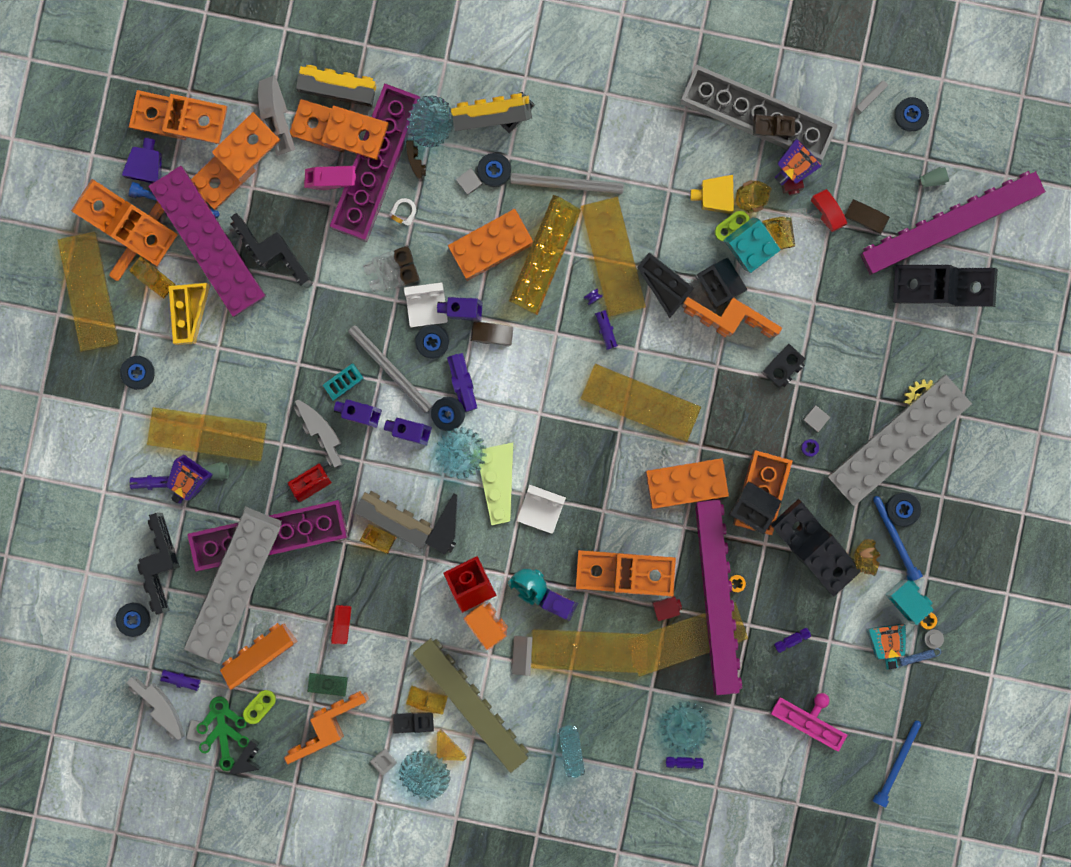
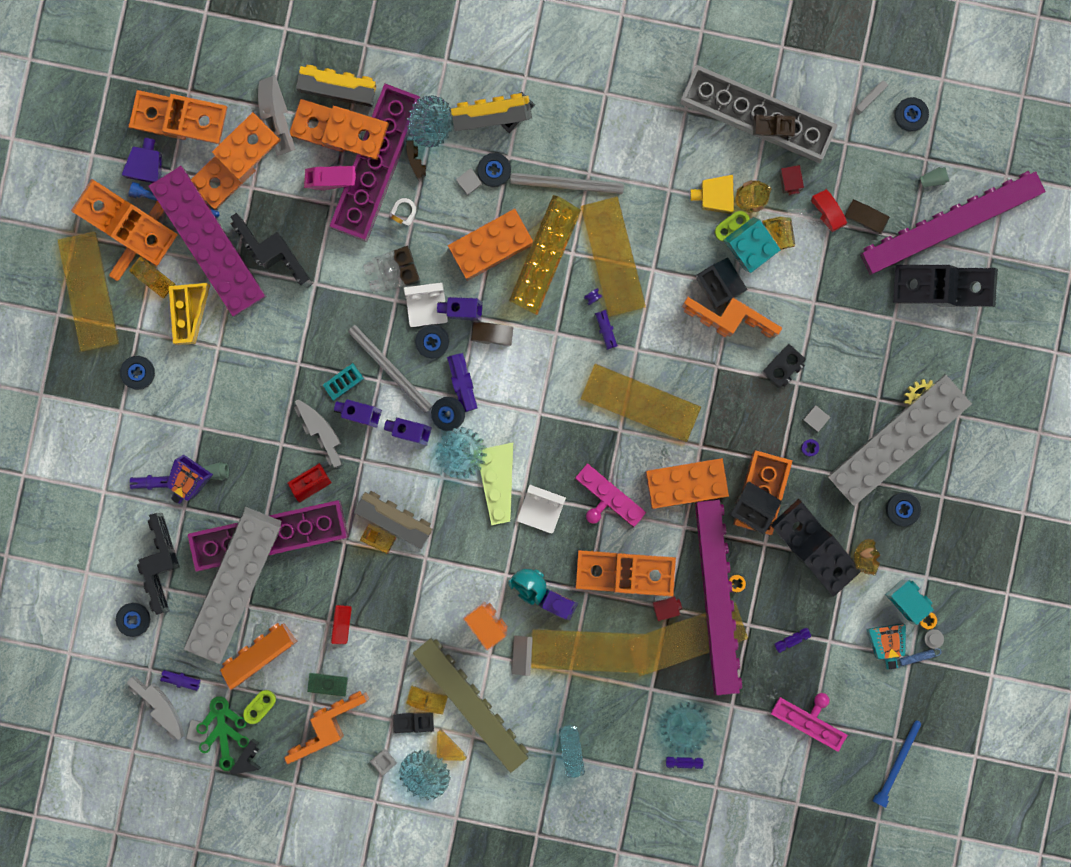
(207, 434): clear yellow plate -> none
(445, 528): black slope -> none
(469, 584): red brick -> none
(609, 496): none -> dark pink plate
(665, 283): black wedge -> none
(796, 163): torso -> none
(912, 572): blue piece -> none

